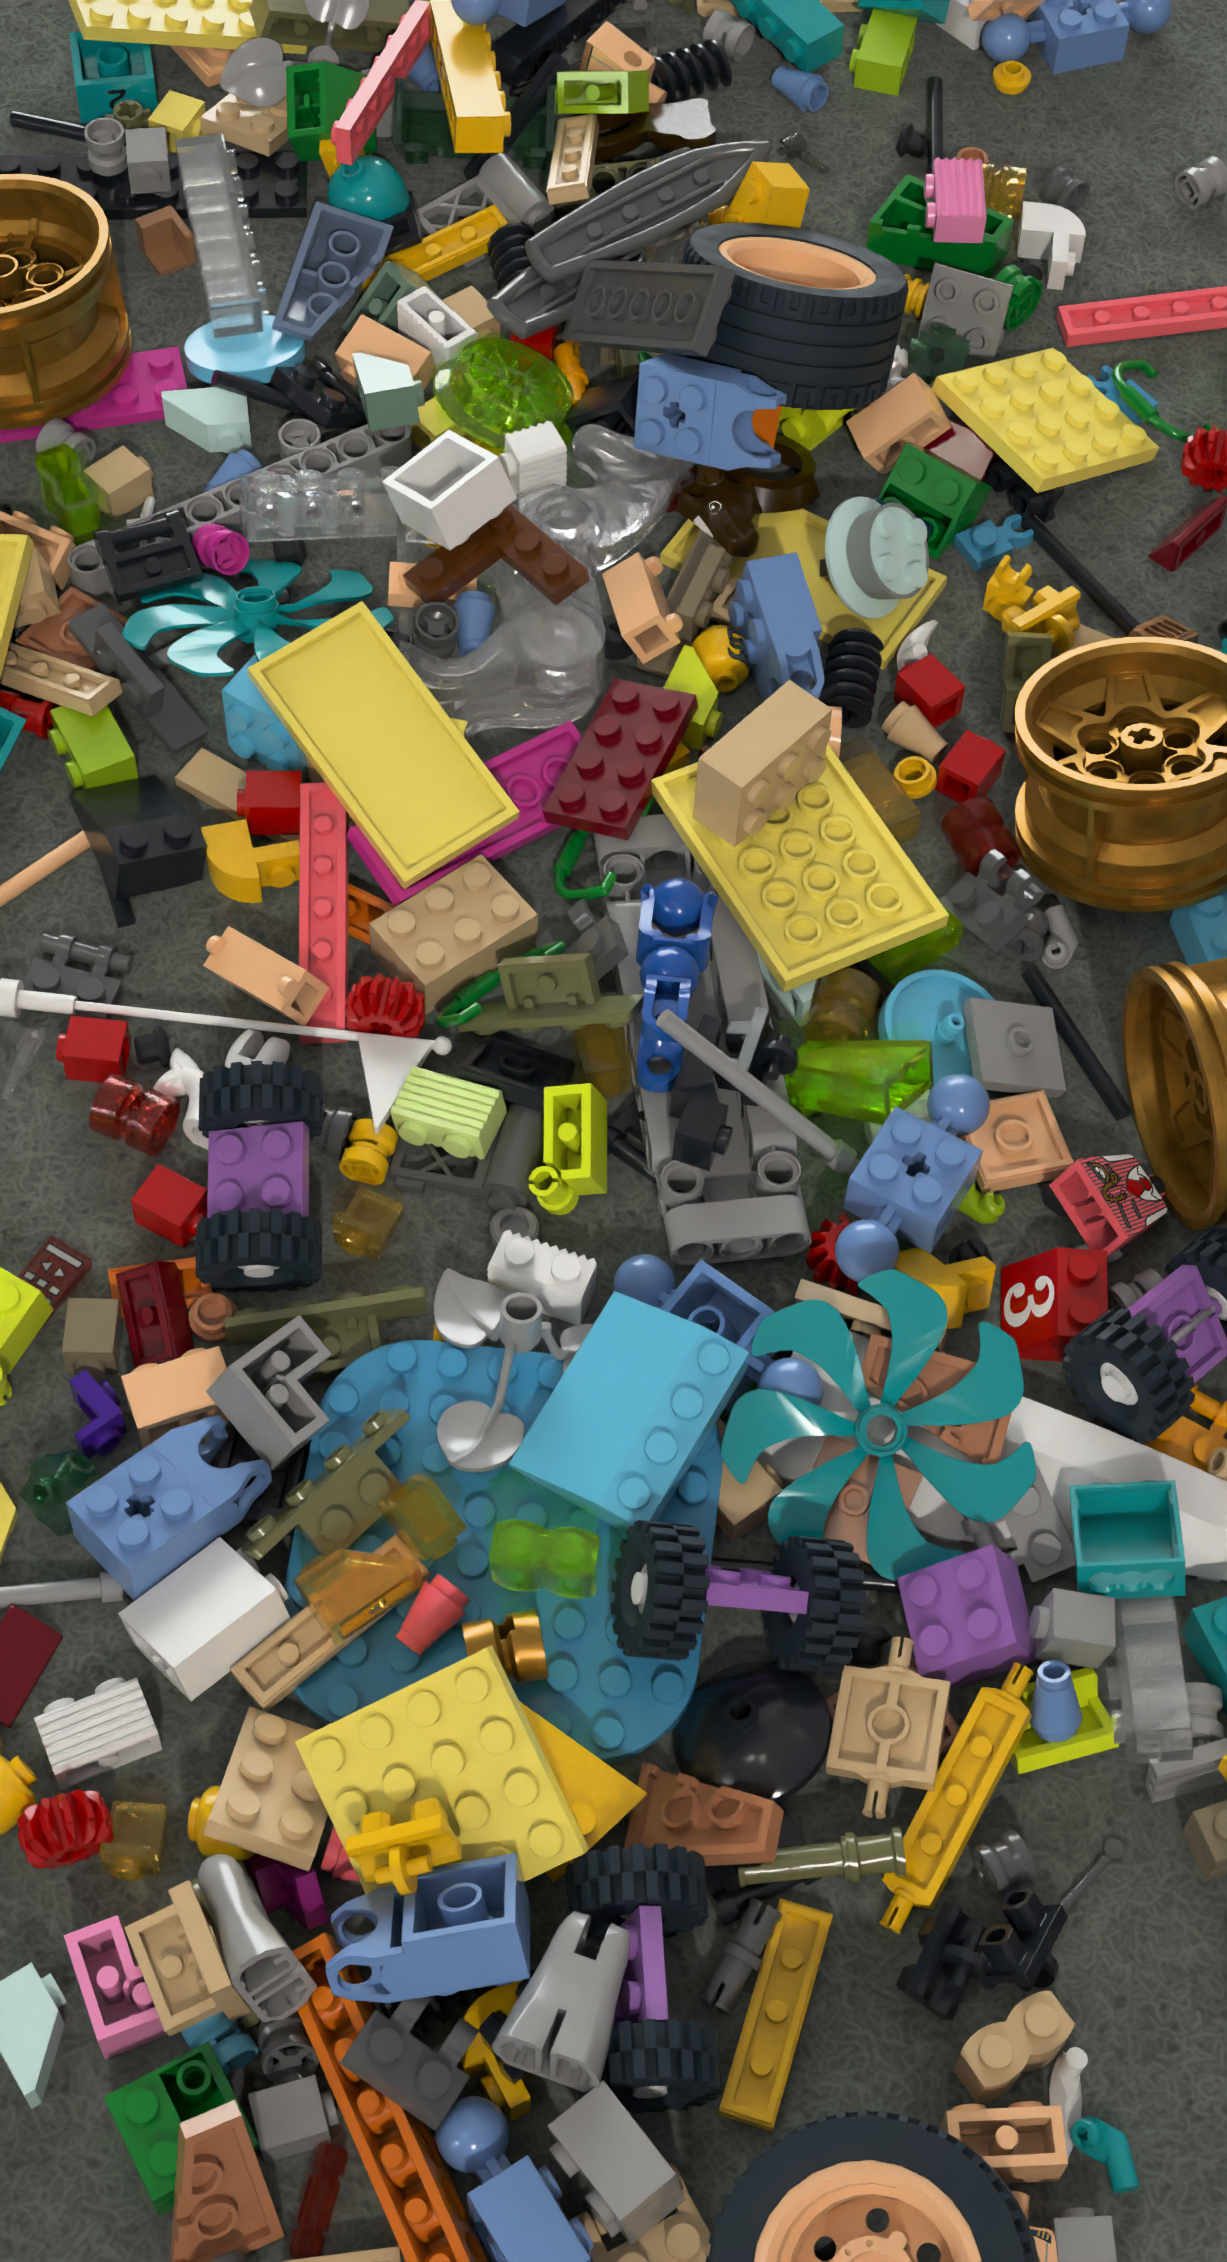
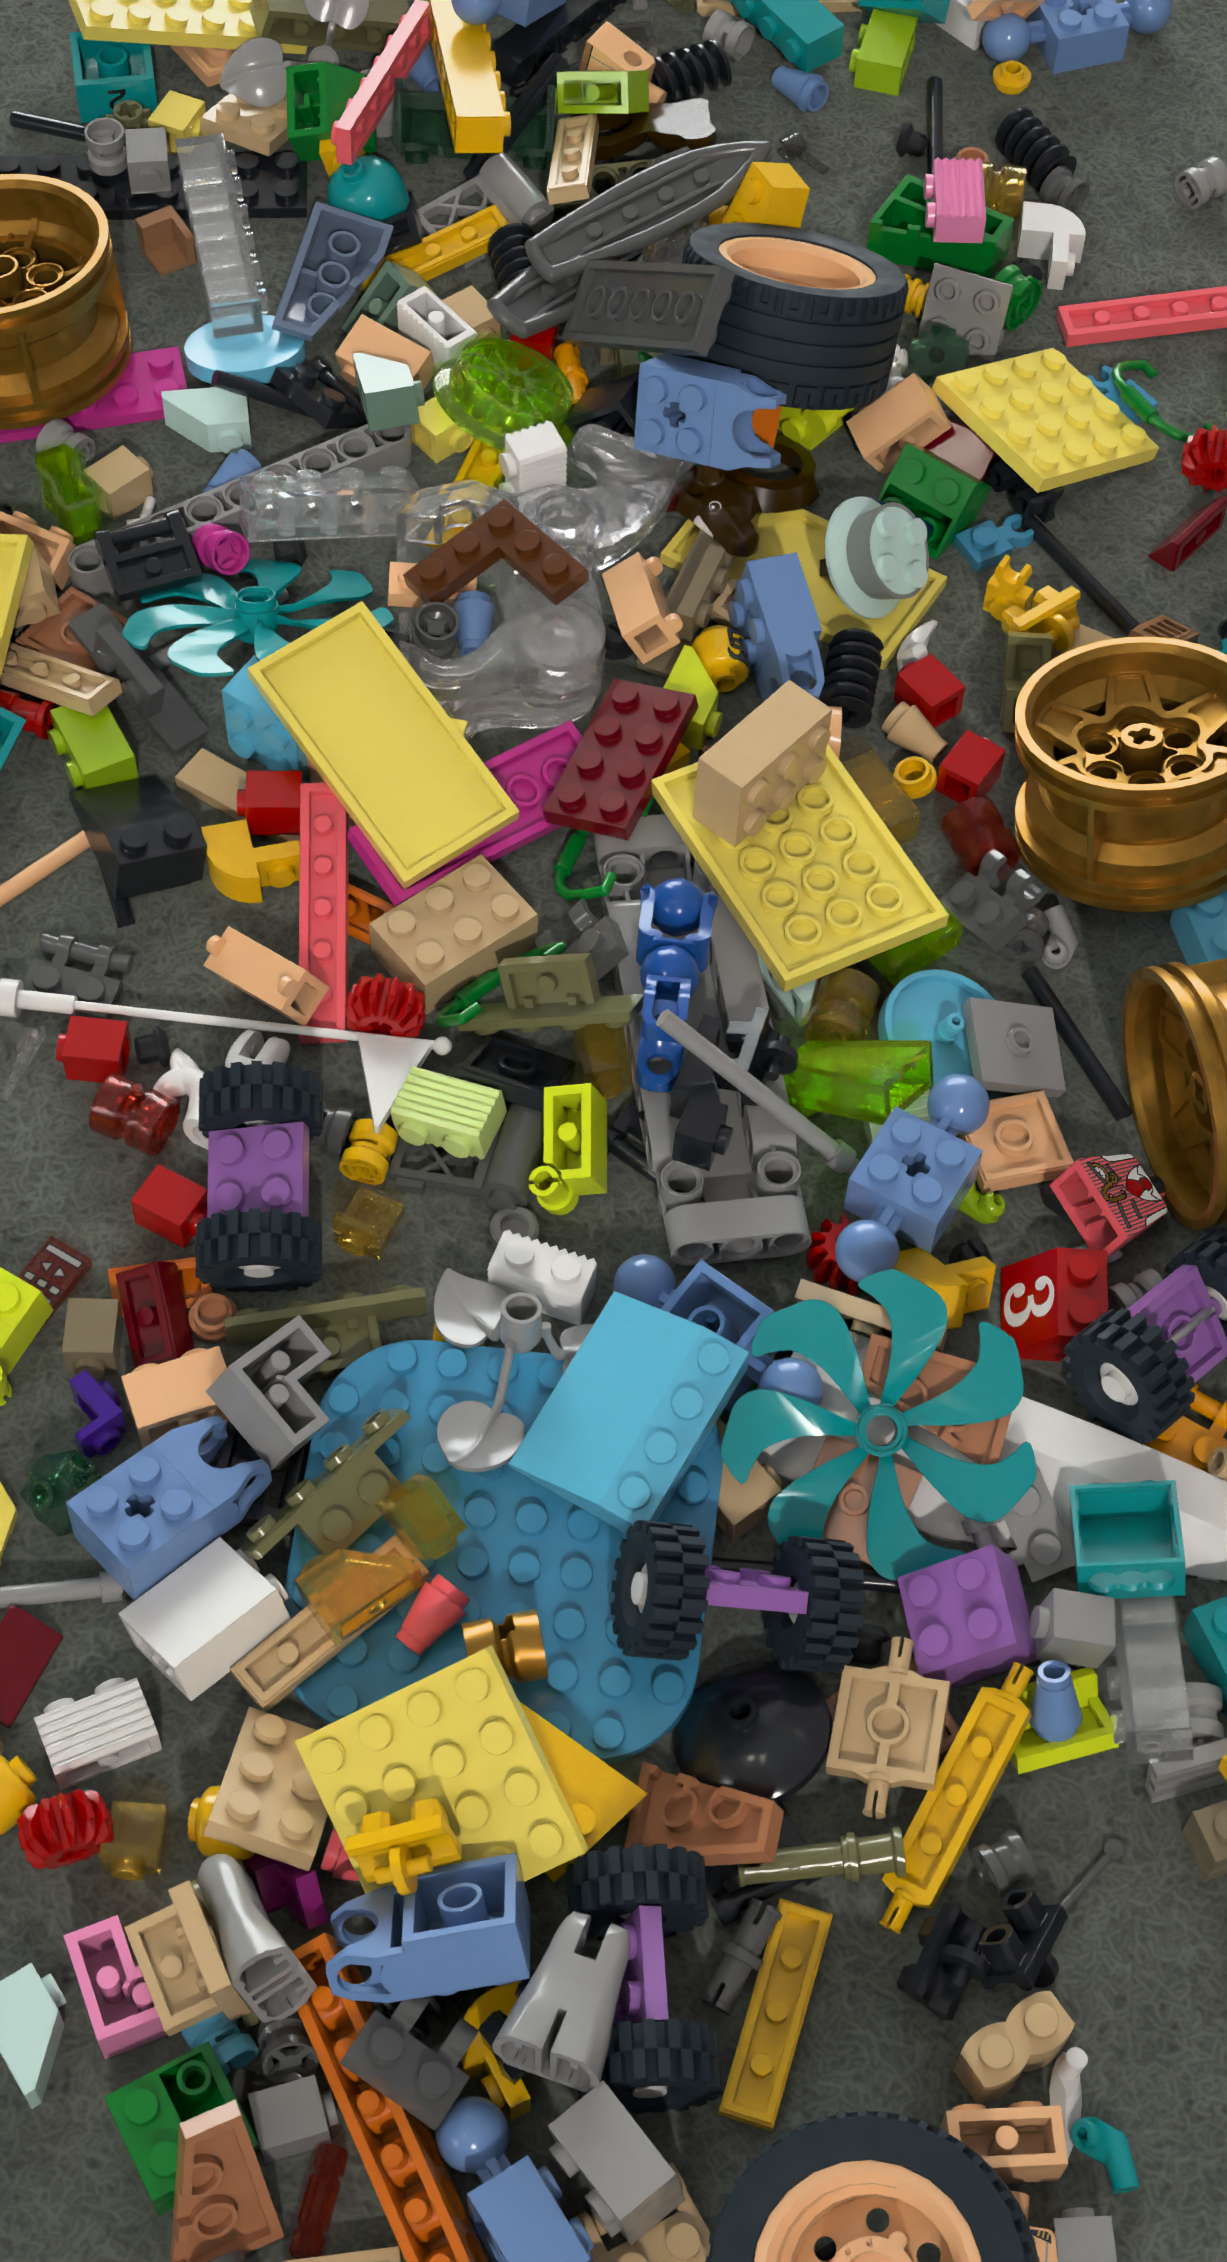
(298, 436): light grey wheel -> none
(450, 490): white piece -> none
(559, 1559): clear neon green brick -> none
(1032, 146): none -> black piece

